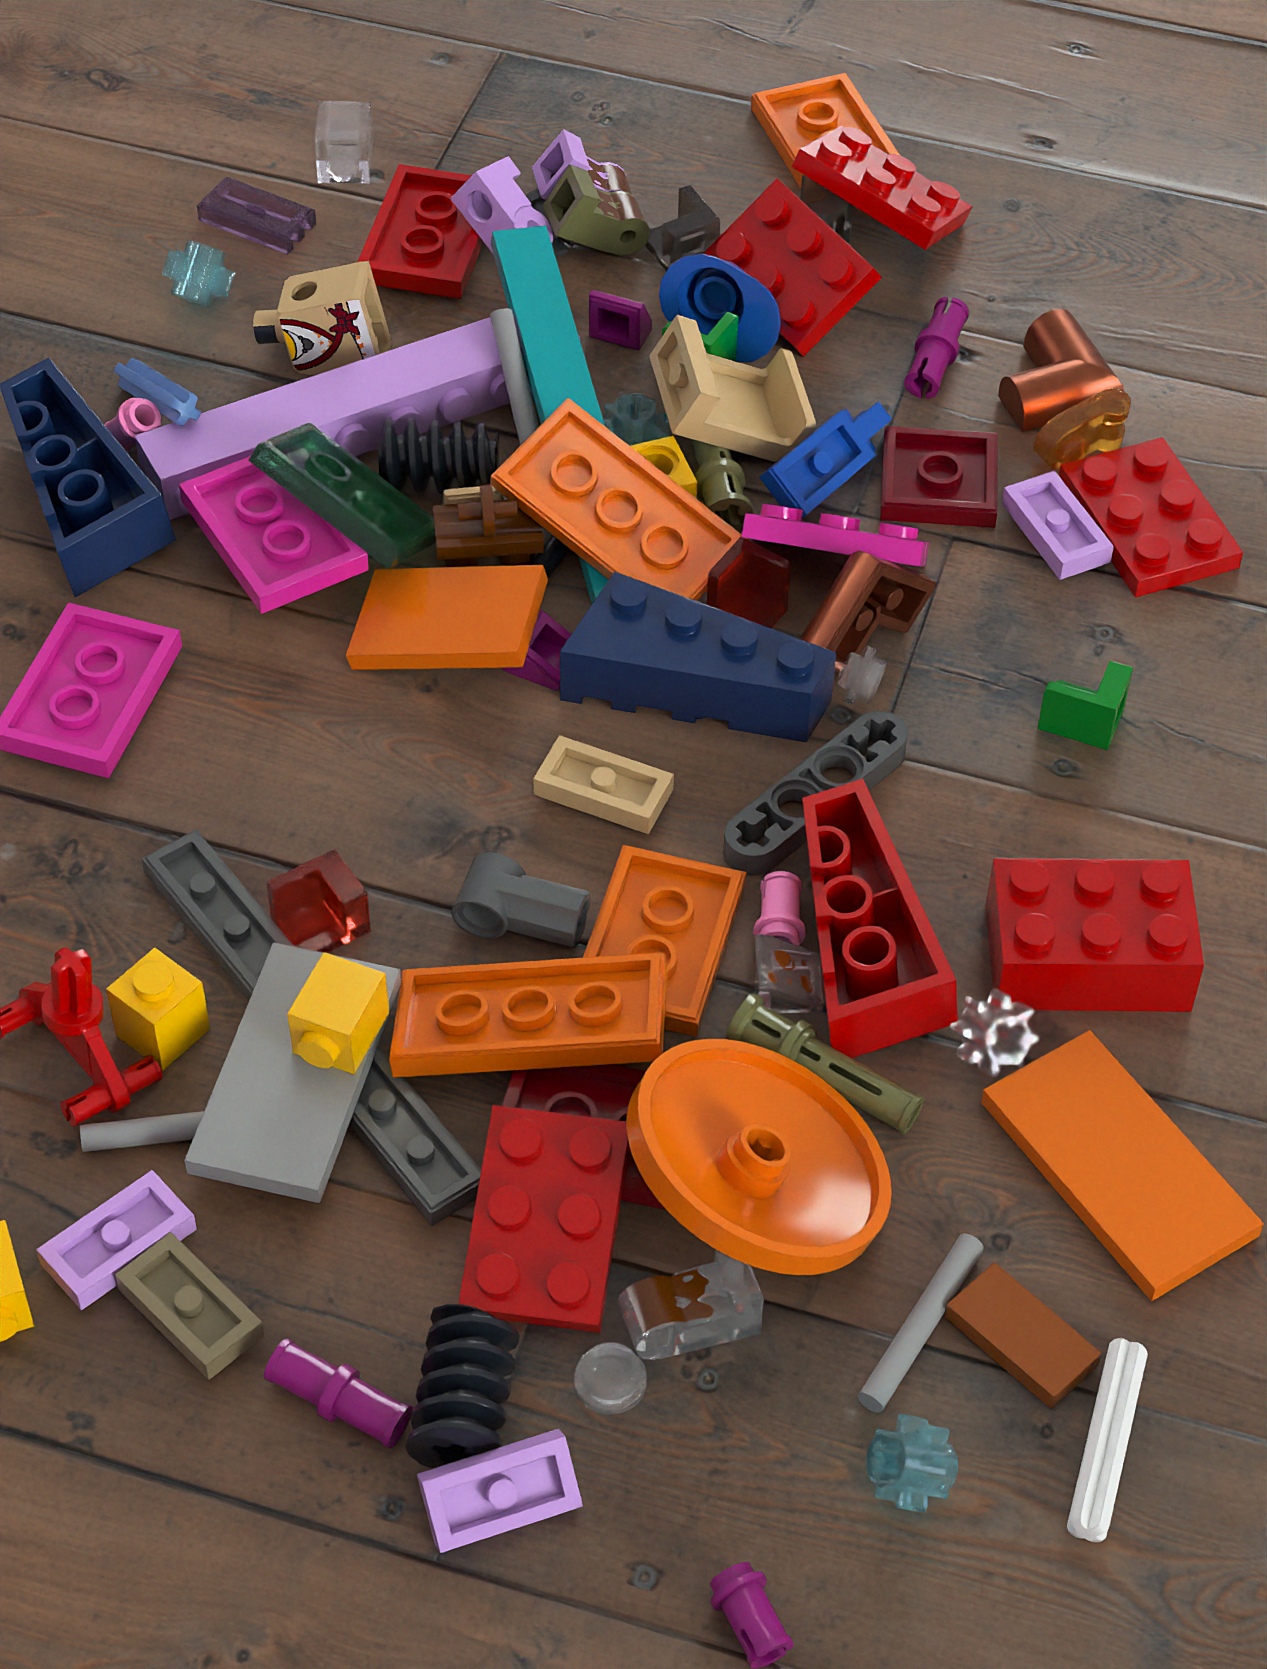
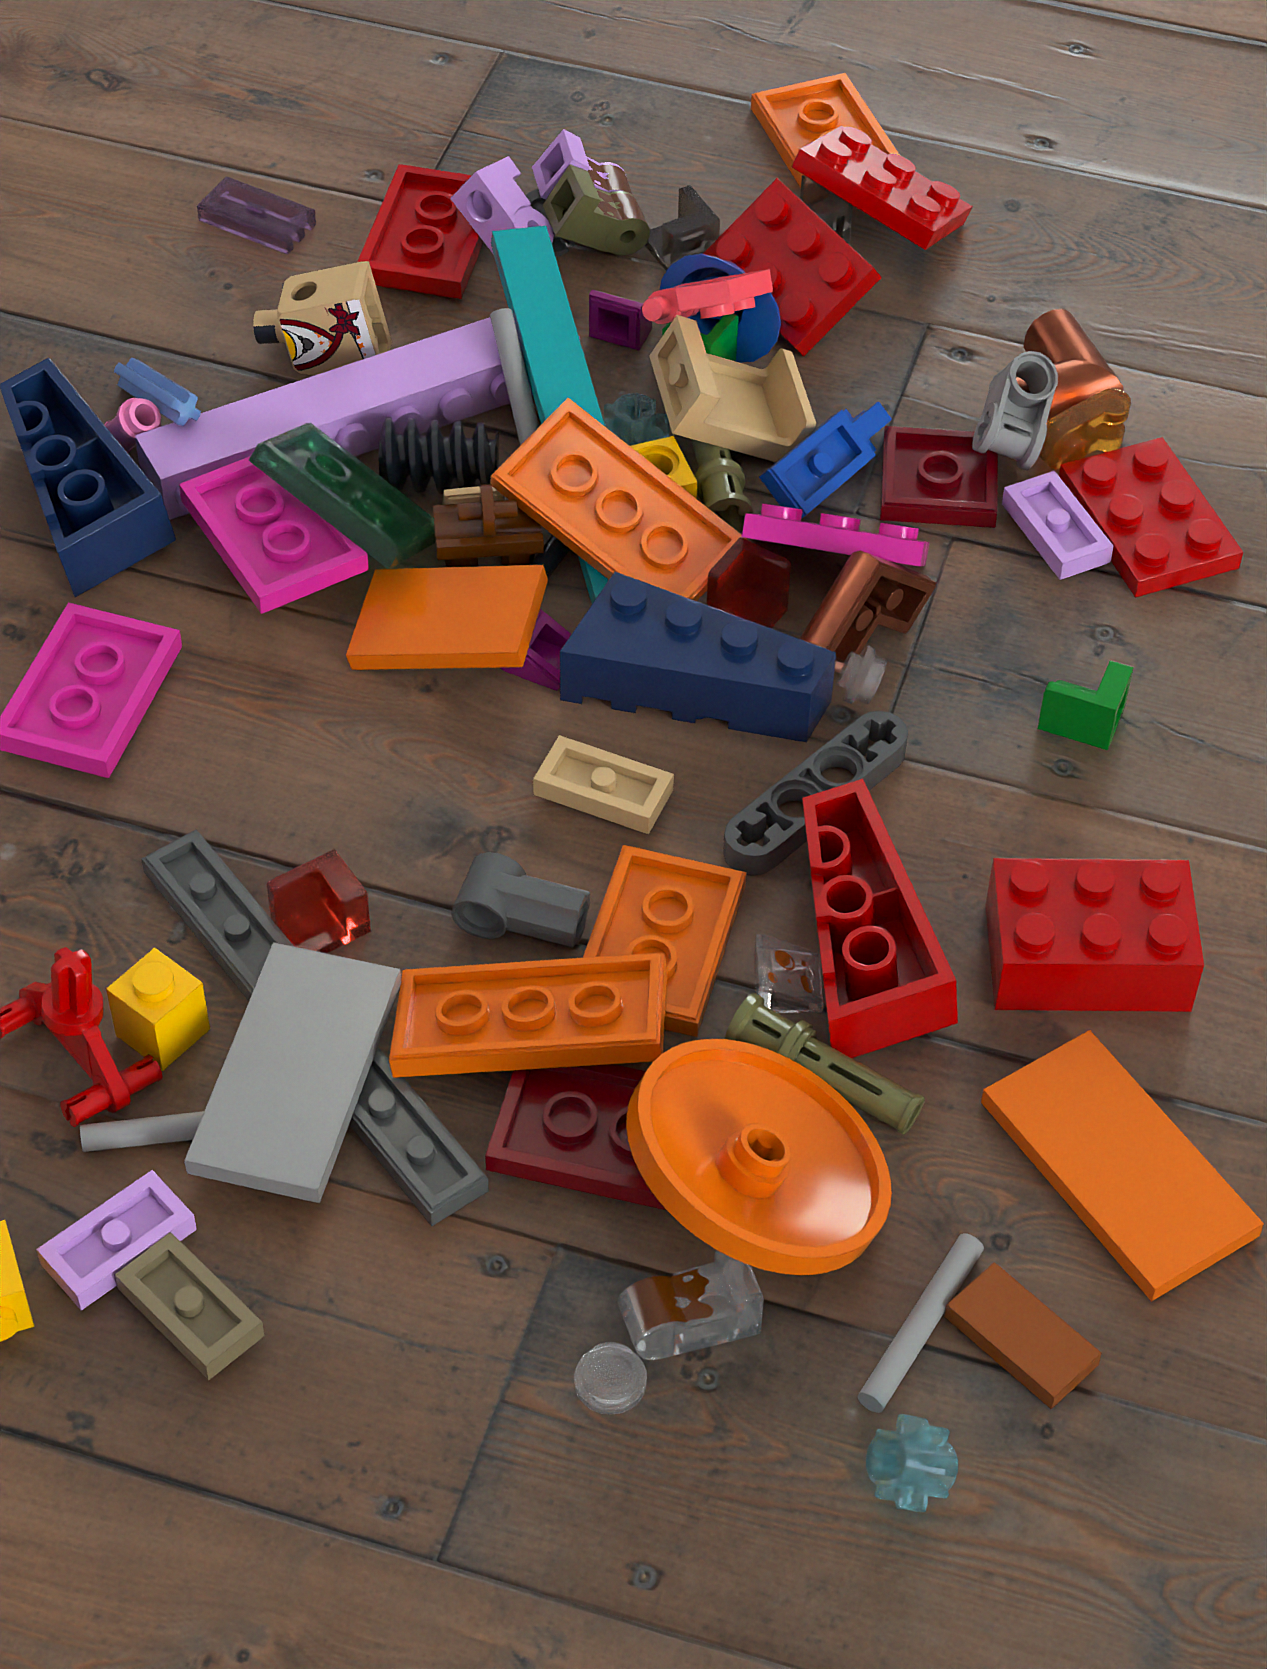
(198, 273): clear light blue gear -> none
(338, 1013): yellow brick -> none
(338, 1393): magenta pin -> none
(344, 142): clear brick -> none
(461, 1385): black piece -> none
(499, 1490): lavender plate -> none
(546, 1218): red plate -> none
(710, 297): none -> coral plate
(750, 1613): magenta pin -> none
(781, 908): bright pink pin -> none
(936, 347): magenta pin -> none
(994, 1032): clear gear -> none
(1014, 419): none -> light grey piece
(1107, 1440): white axle -> none

